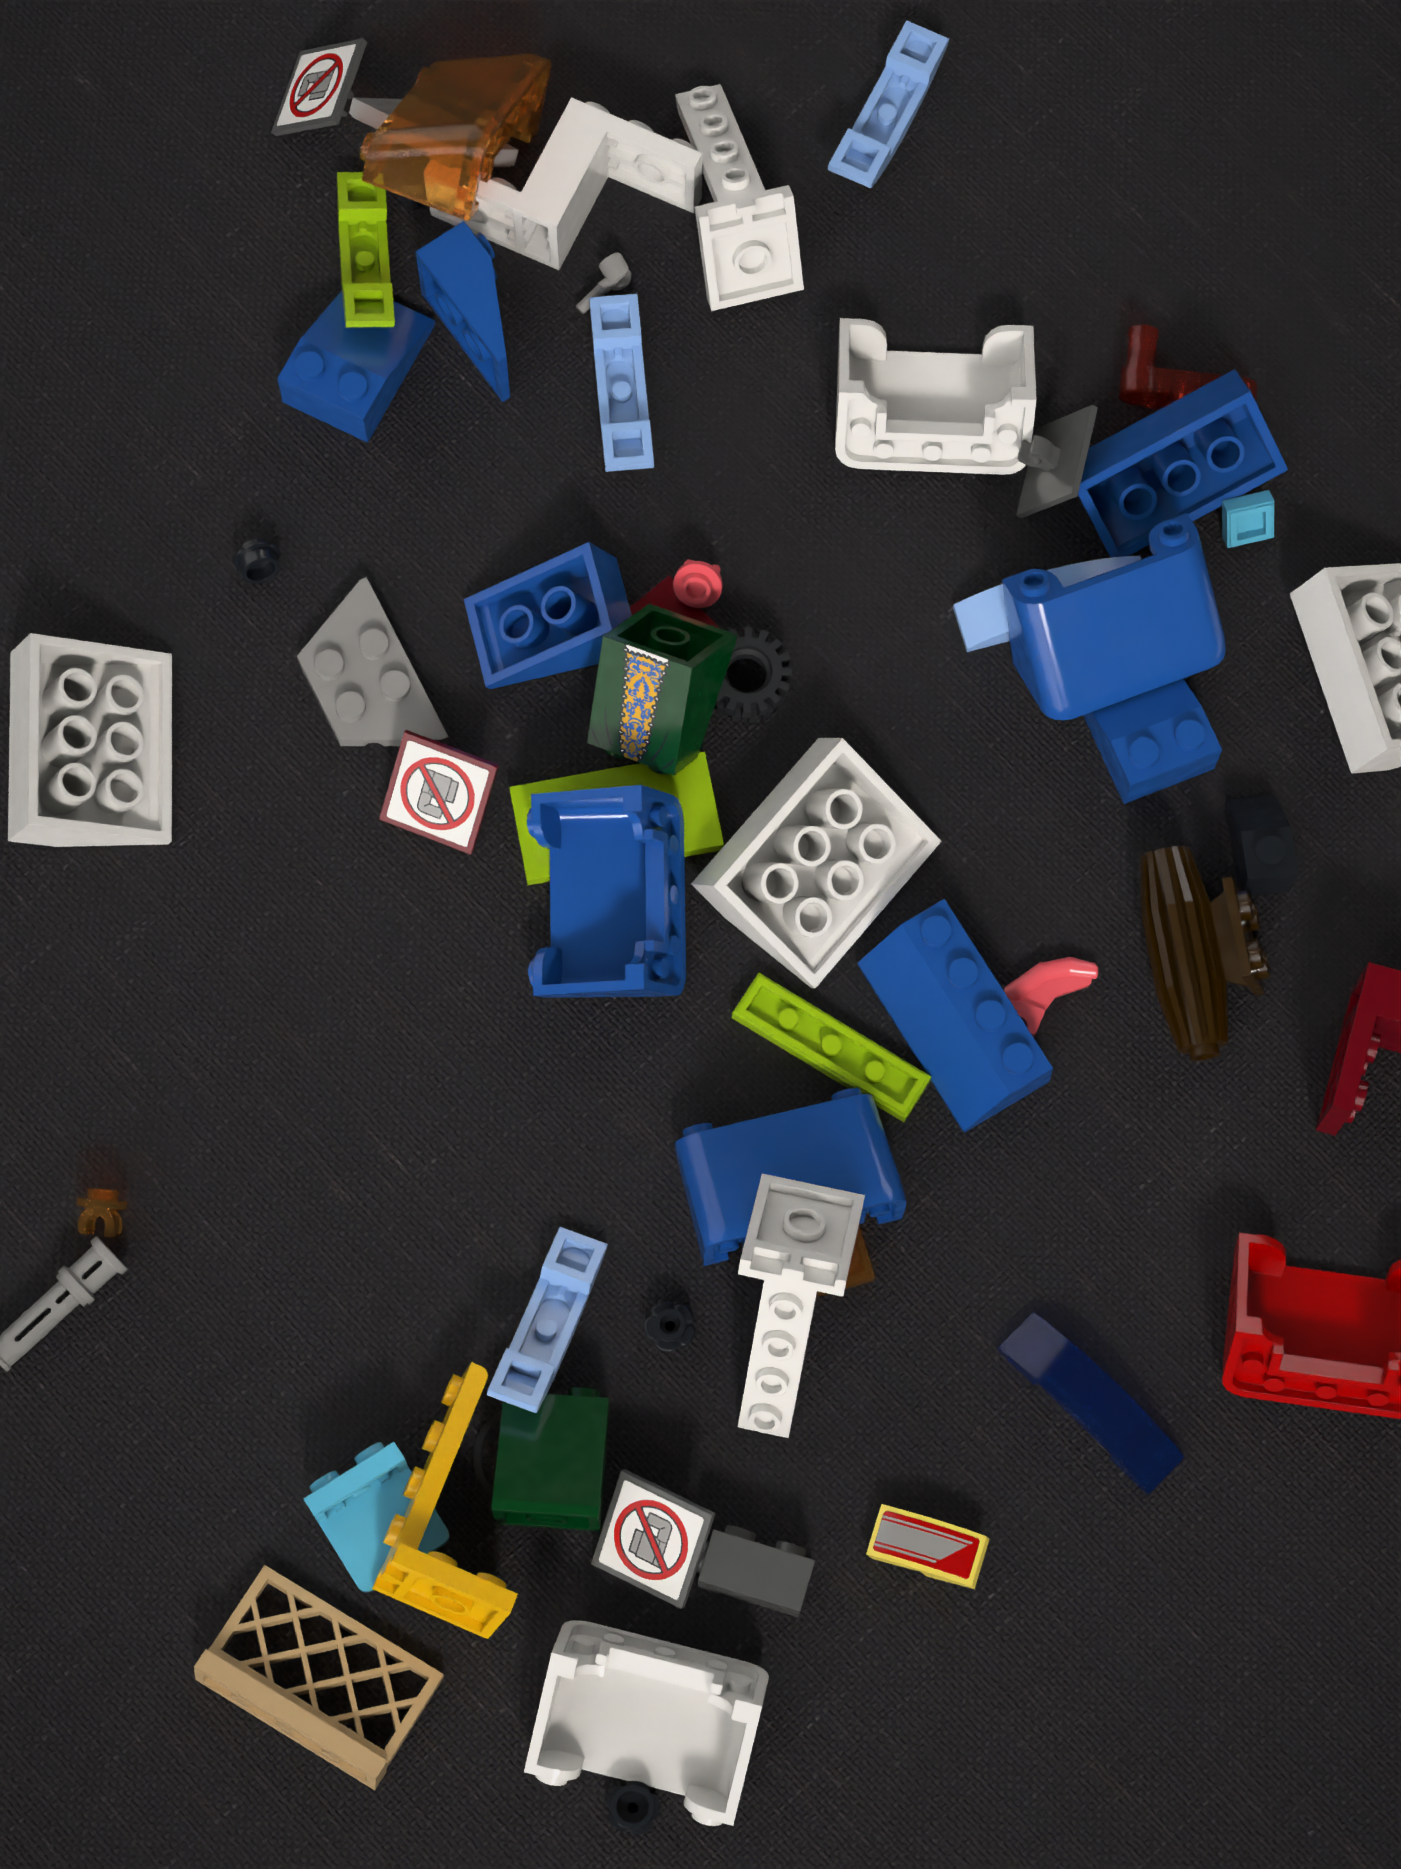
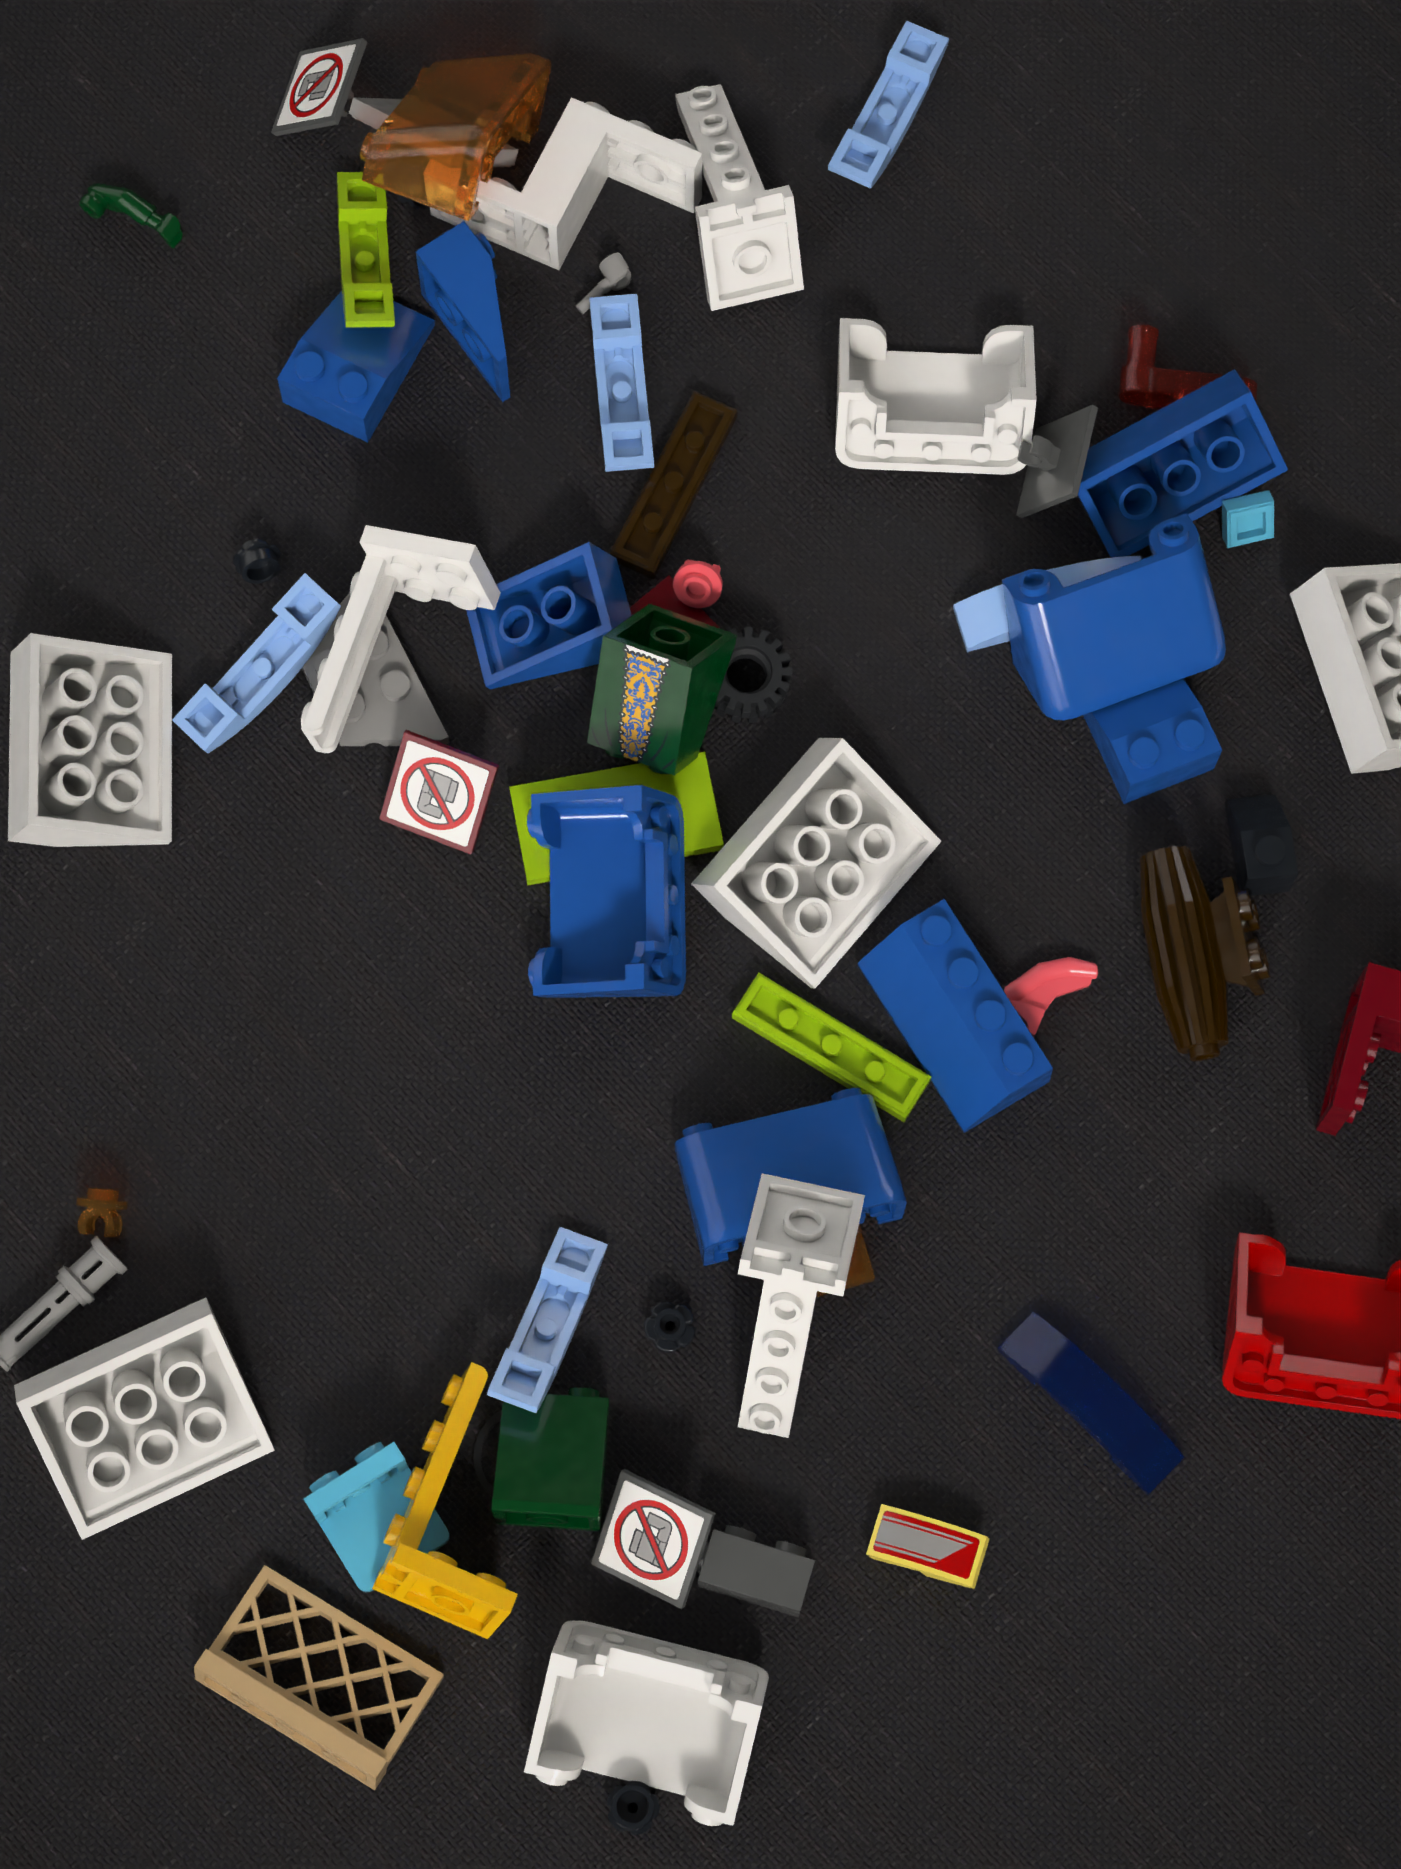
(126, 201): none -> dark green arm
(143, 1418): none -> white slope
(263, 669): none -> light blue slope
(393, 563): none -> white bracket
(673, 484): none -> dark brown tile

